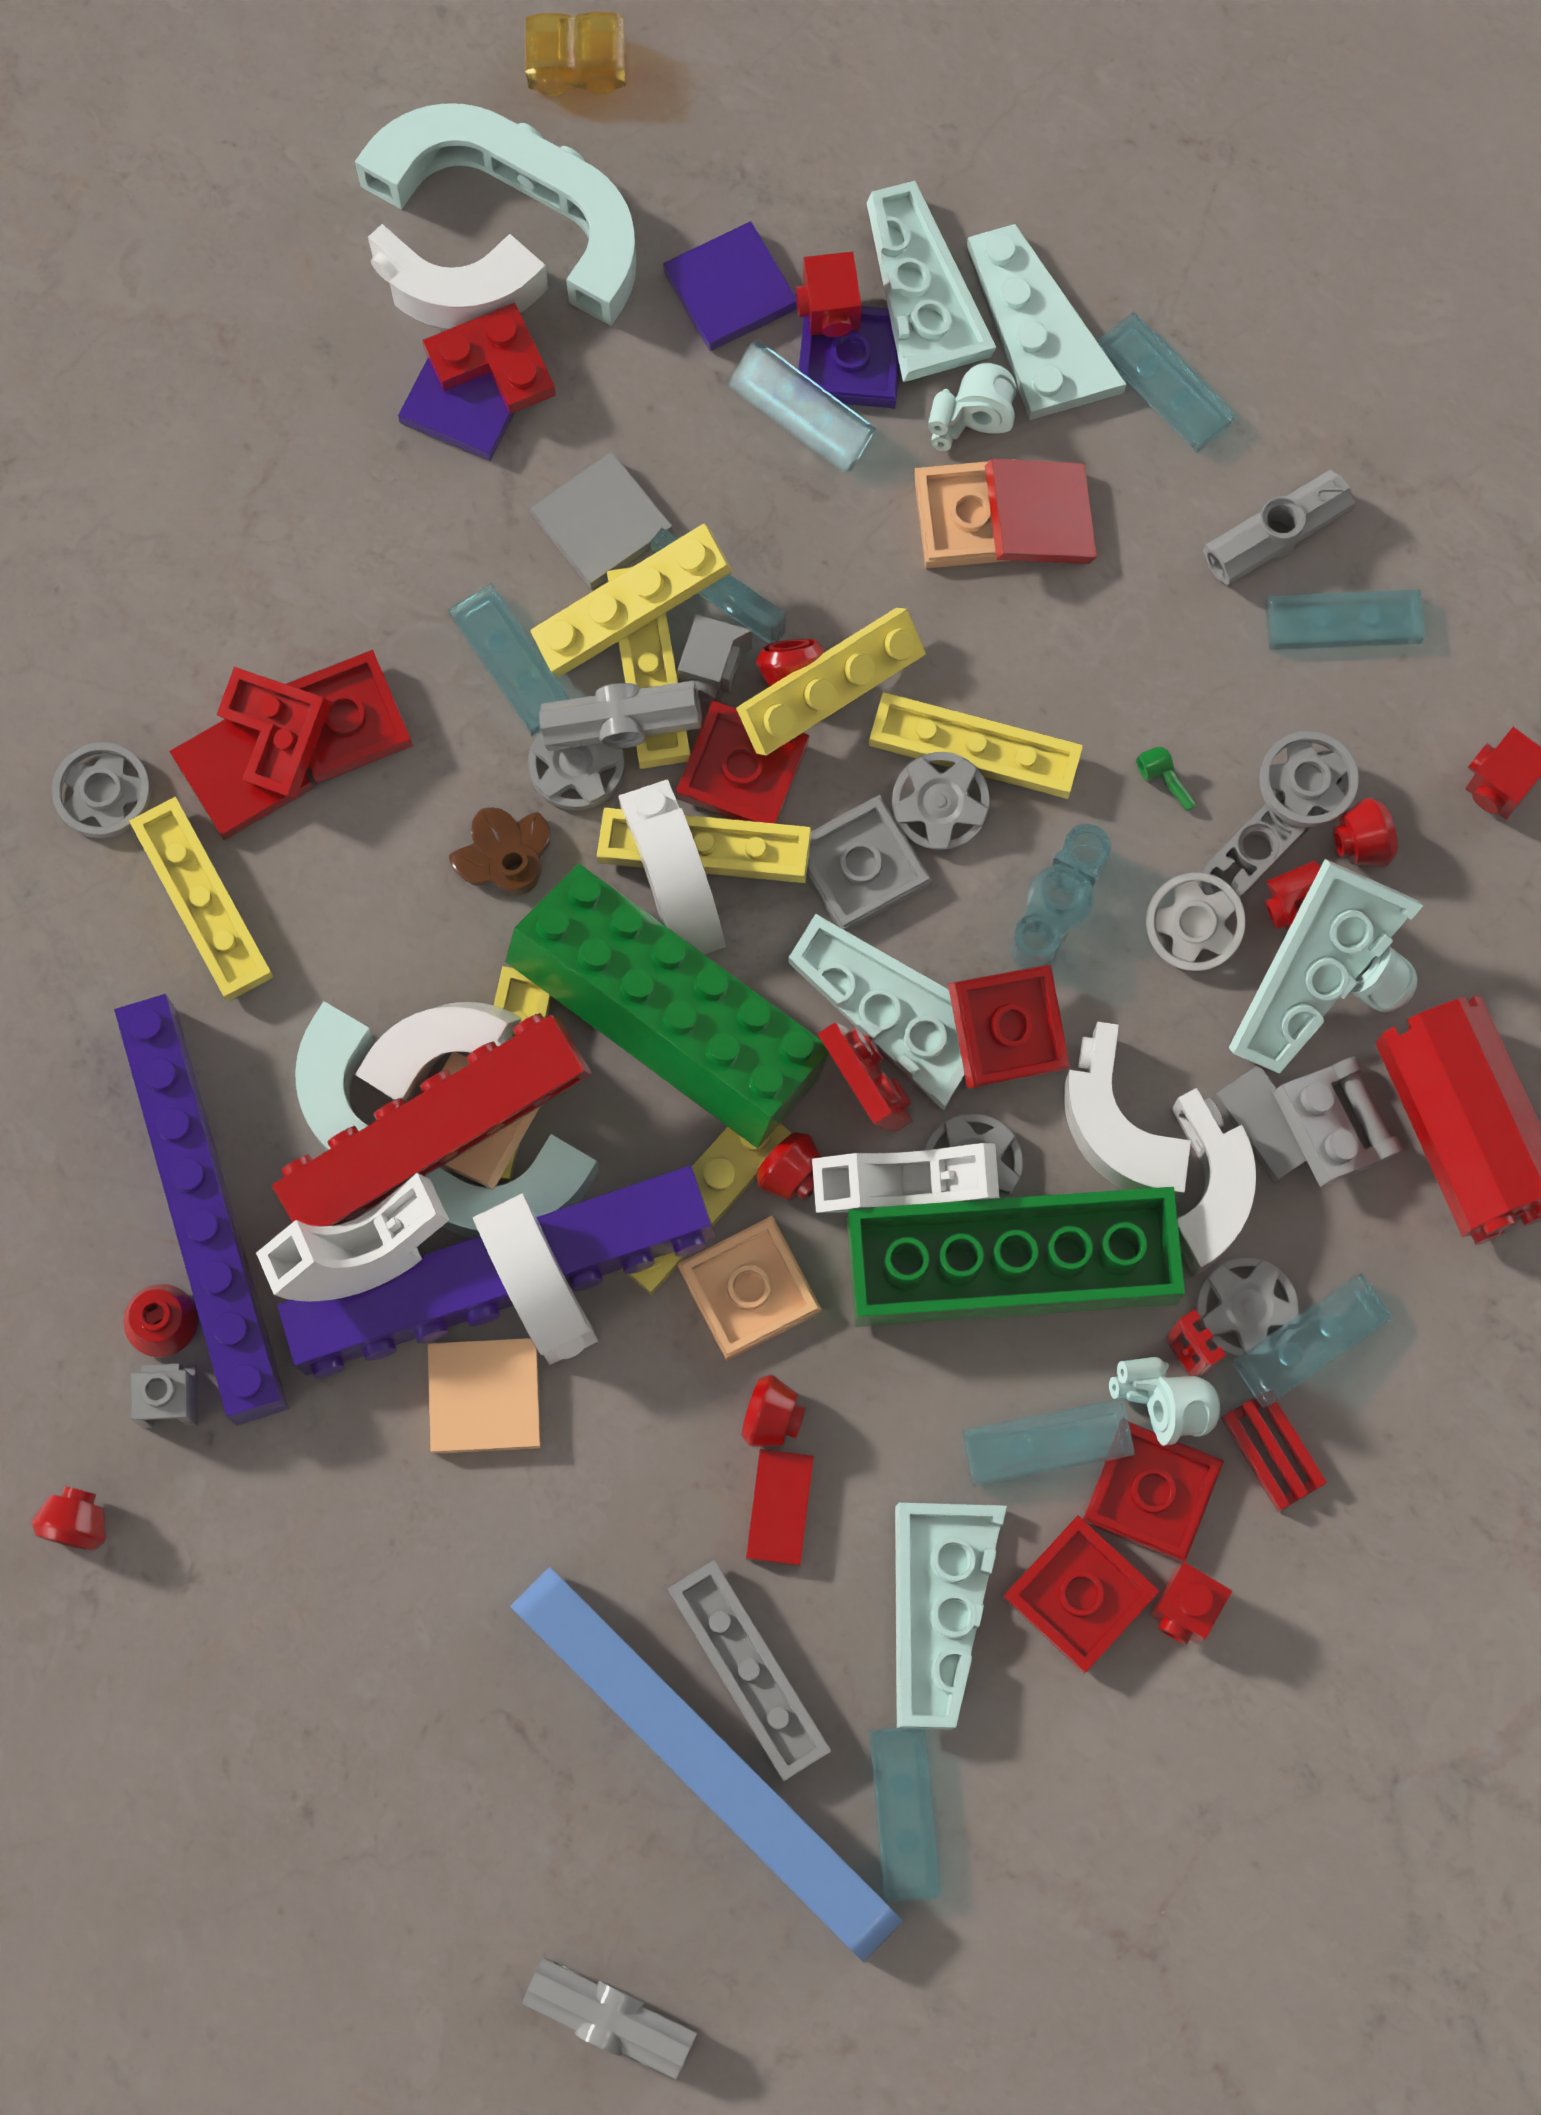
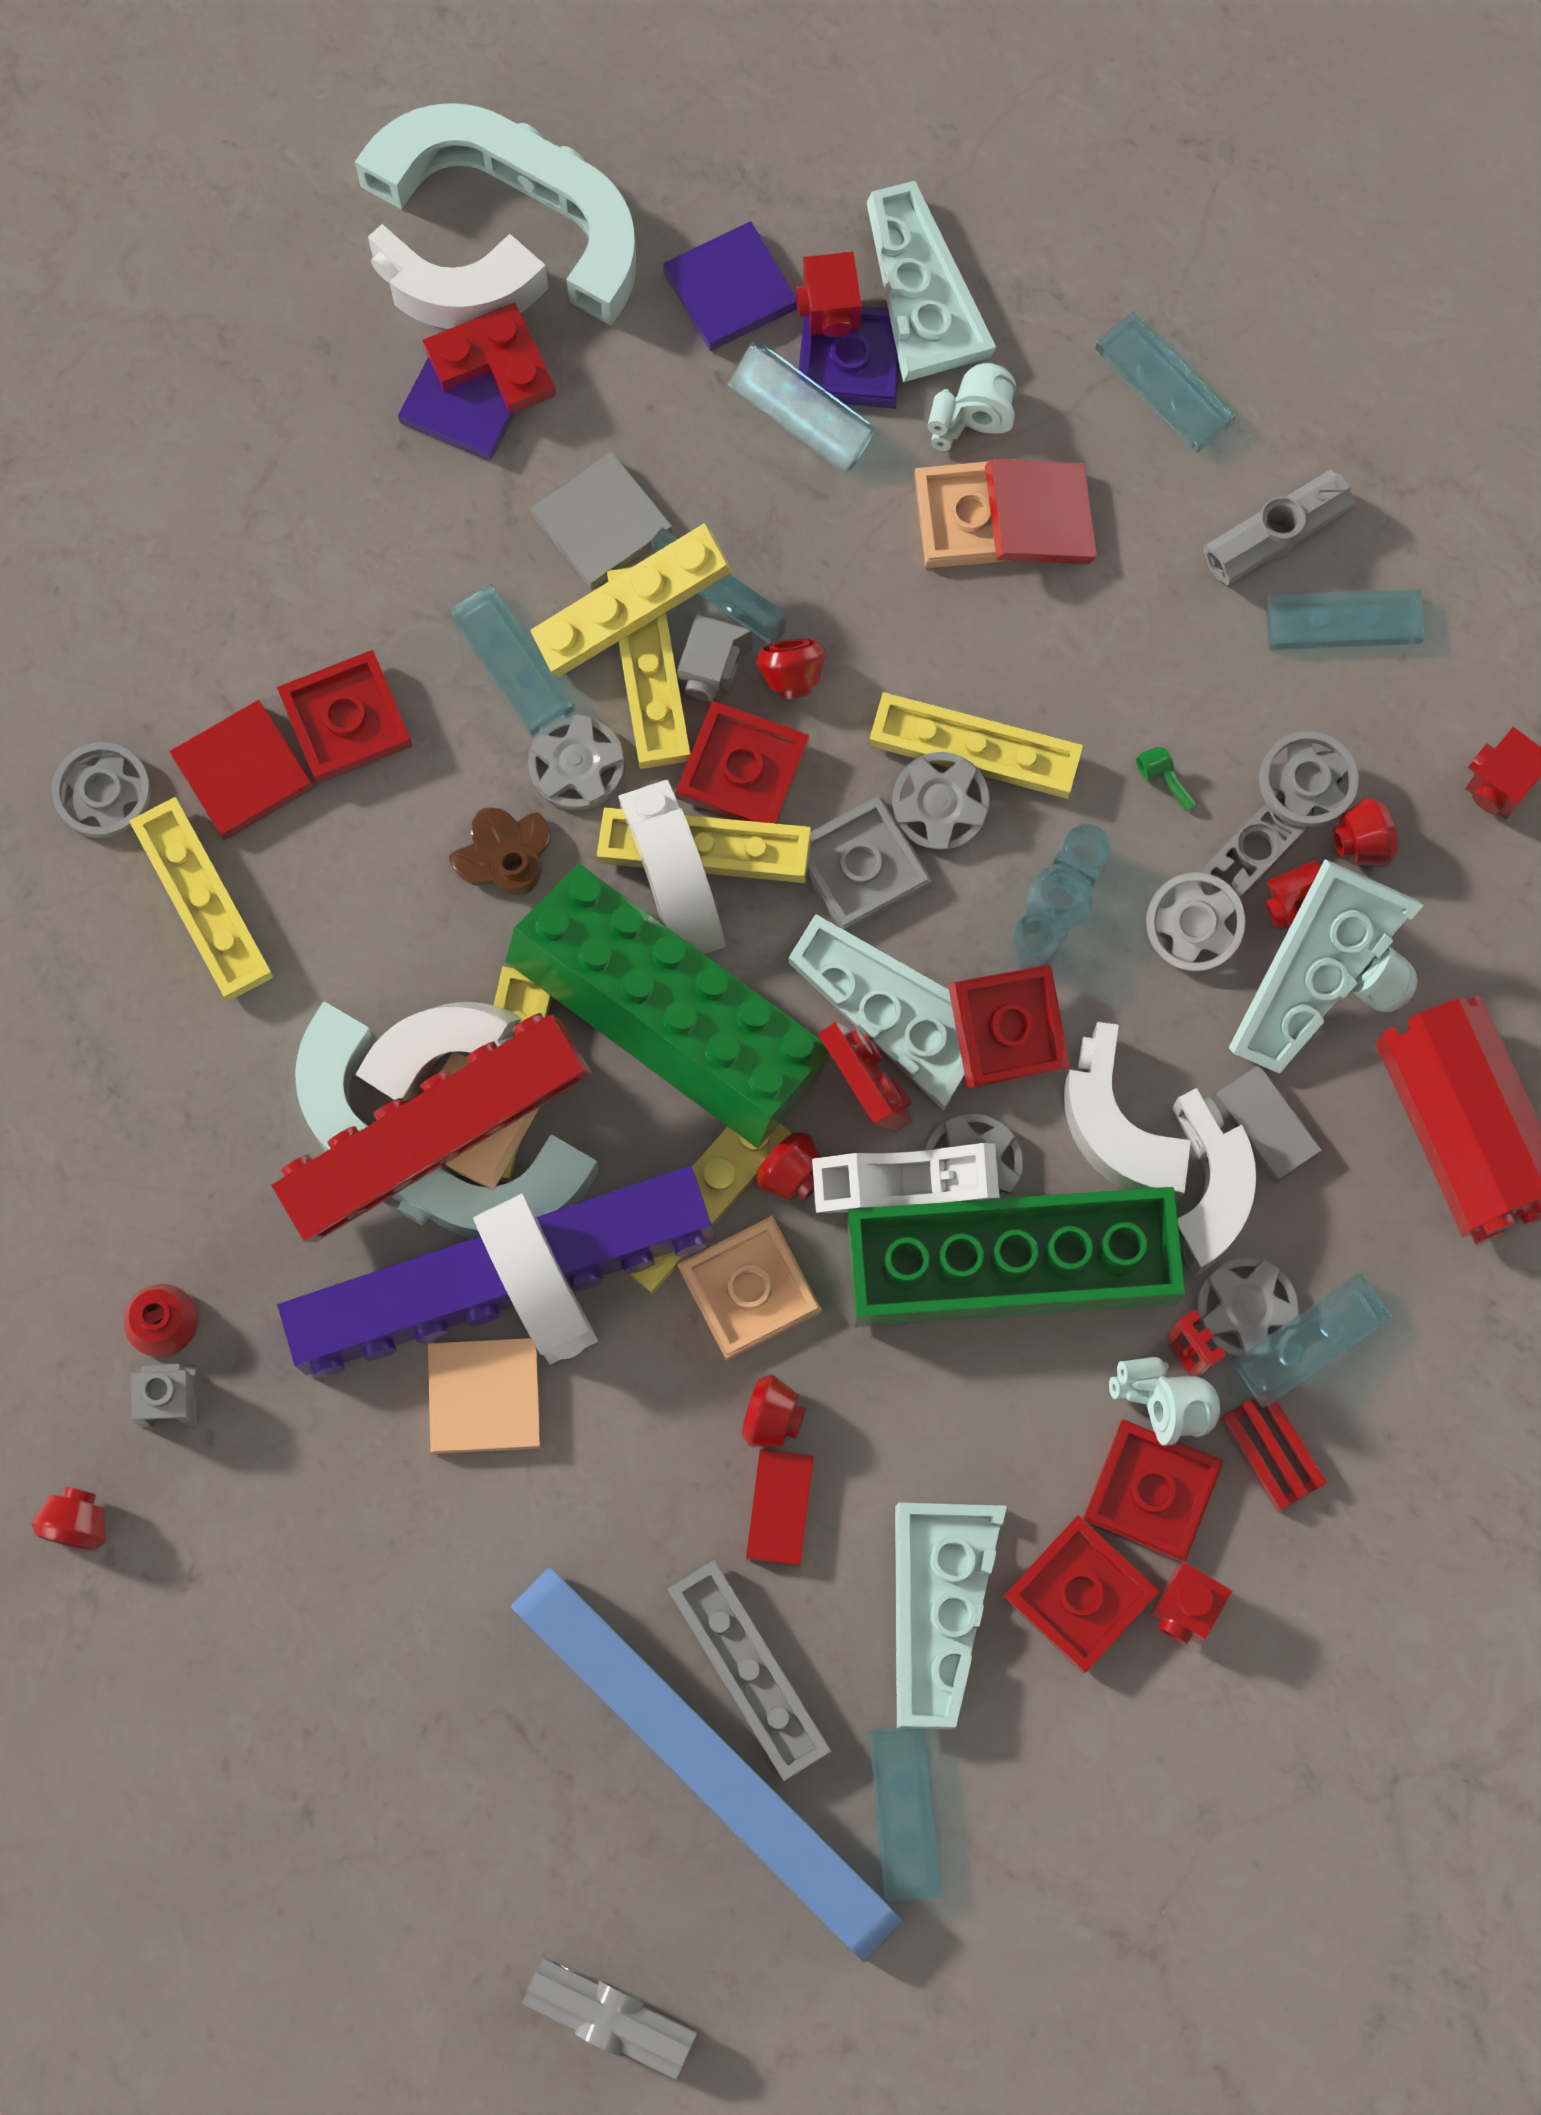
(201, 1210): dark purple brick -> none
(287, 725): red plate -> none
(355, 1255): white arch -> none
(575, 52): clear yellow brick -> none
(620, 715): light grey piece -> none
(831, 681): light yellow plate -> none
(1041, 333): light aqua wing -> none
(1048, 1442): clear light blue tile -> none
(1325, 1128): light grey plate -> none

